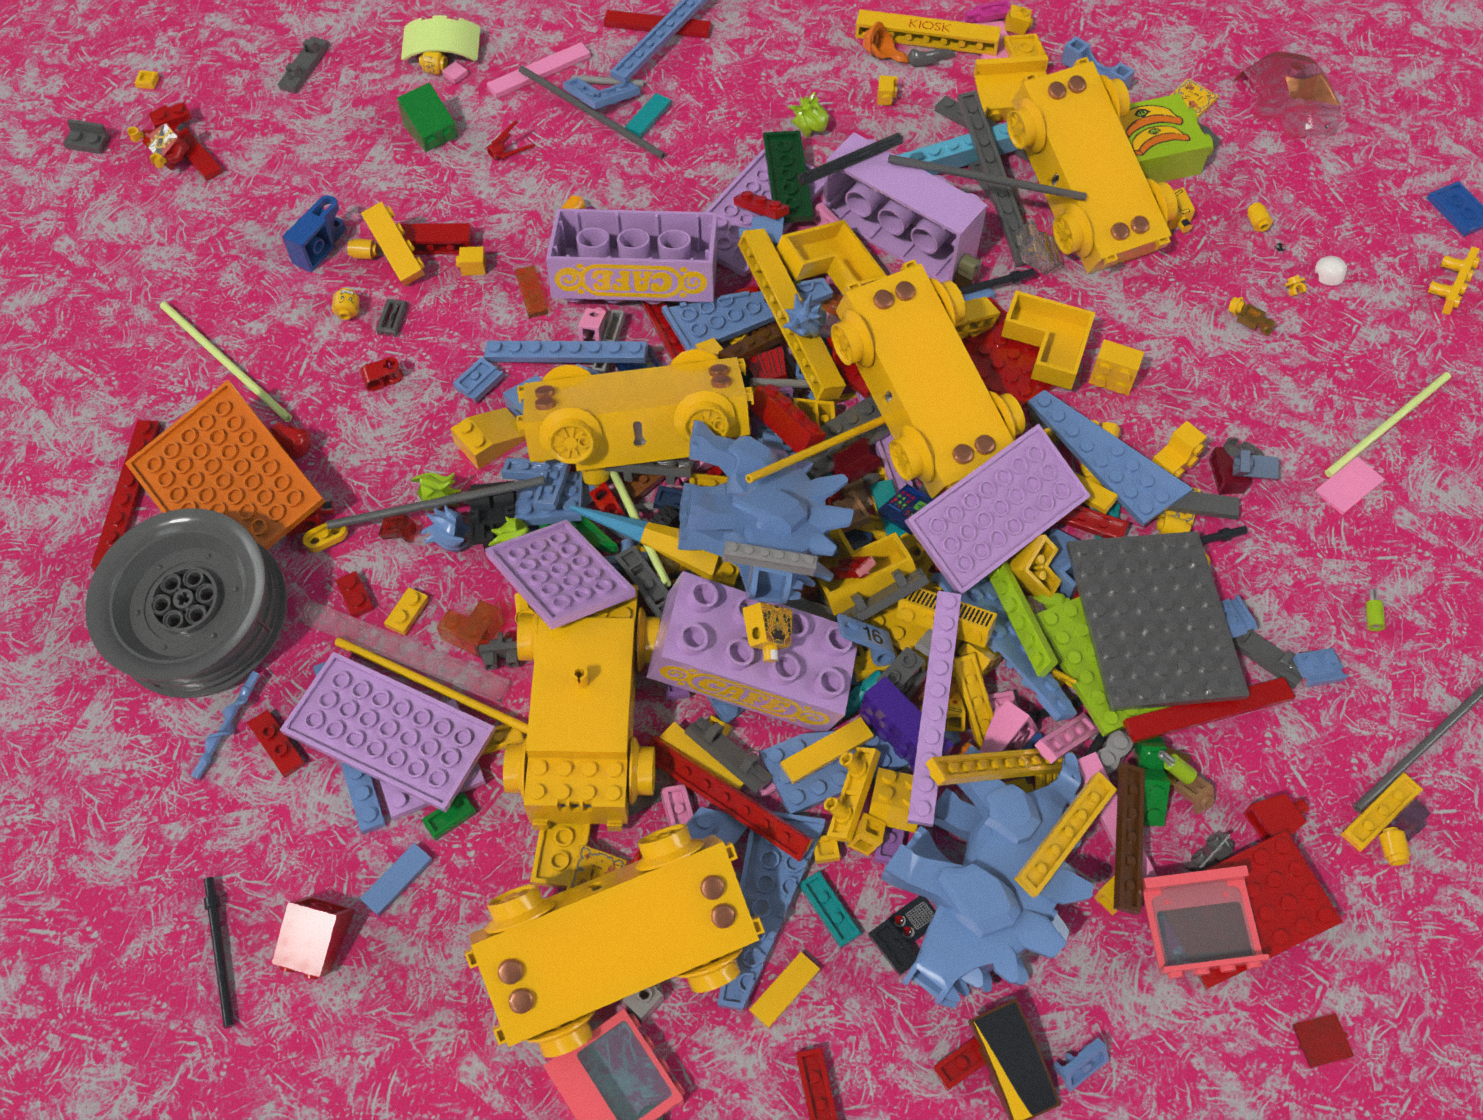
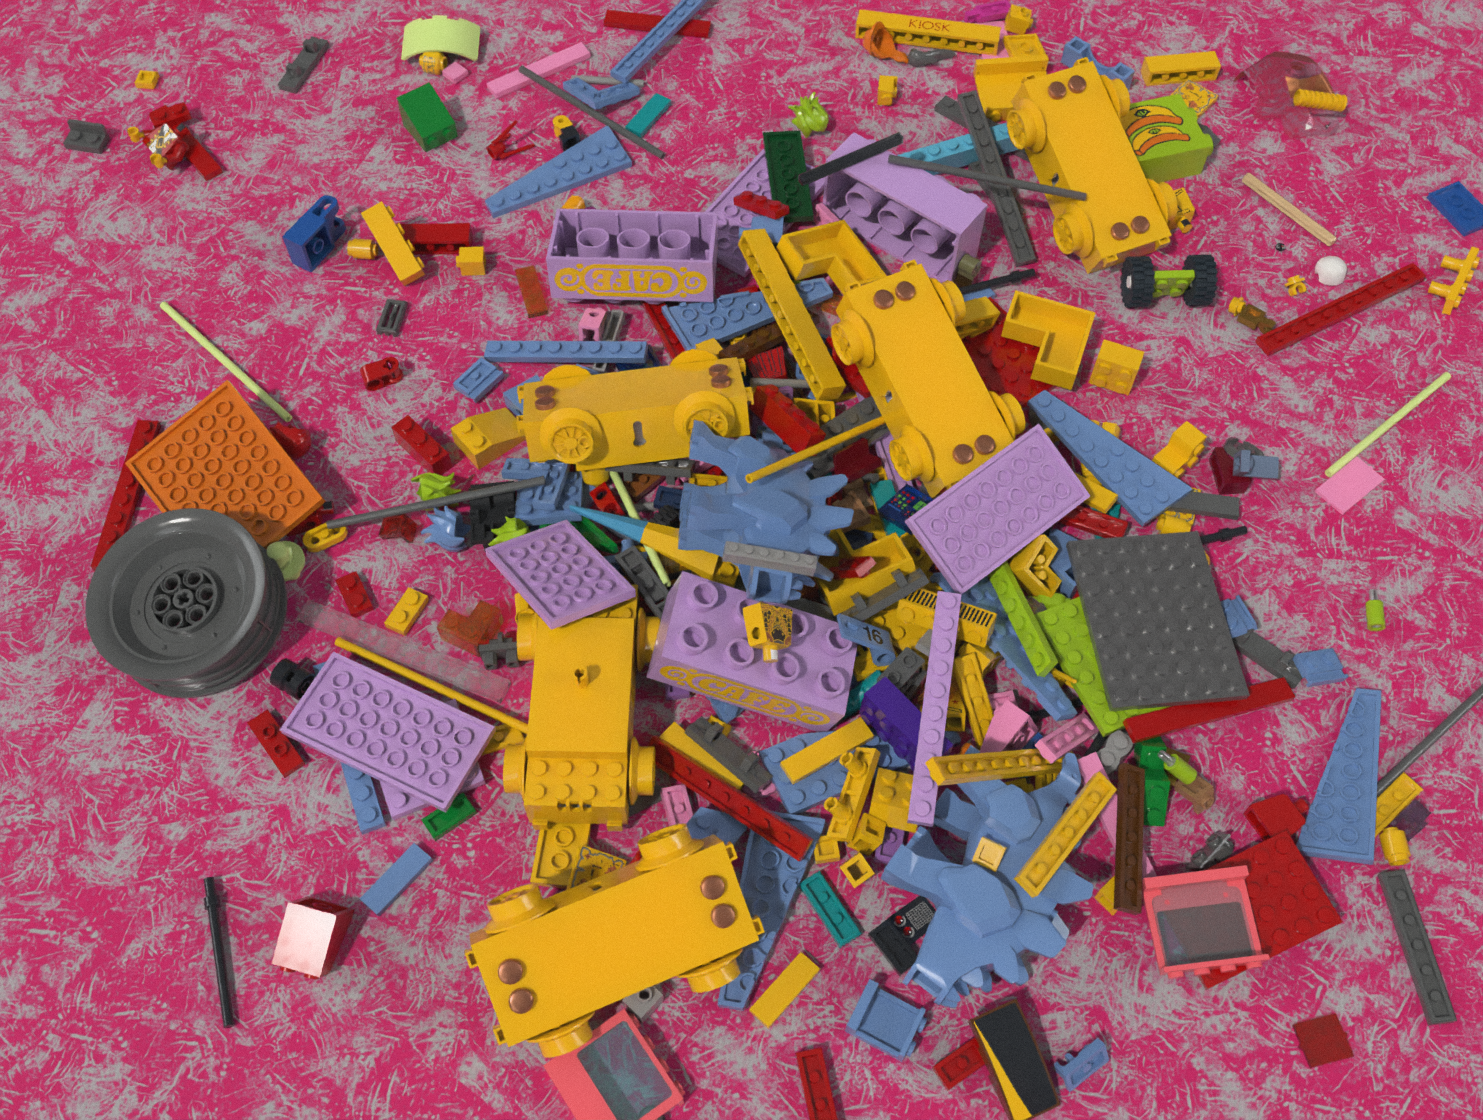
(227, 727): medium blue piece -> none
(288, 557): none -> yellowish green plate
(291, 678): none -> black wheel
(345, 304): yellow head -> none
(421, 446): none -> red brick
(565, 132): none -> black leg
(581, 164): none -> medium blue wing
(806, 317): medium blue hair -> none
(857, 869): none -> yellow brick
(886, 1022): none -> medium blue panel
(989, 853): none -> yellow tile
(1040, 249): clear hips -> none
(1180, 67): none -> yellow brick
(1194, 281): none -> black plate
(1259, 217): yellow brick -> none
(1289, 209): none -> tan axle
(1320, 100): none -> yellow piece
(1340, 309): none -> red plate
(1344, 806): none -> medium blue wing
(1416, 948): none -> dark grey tile

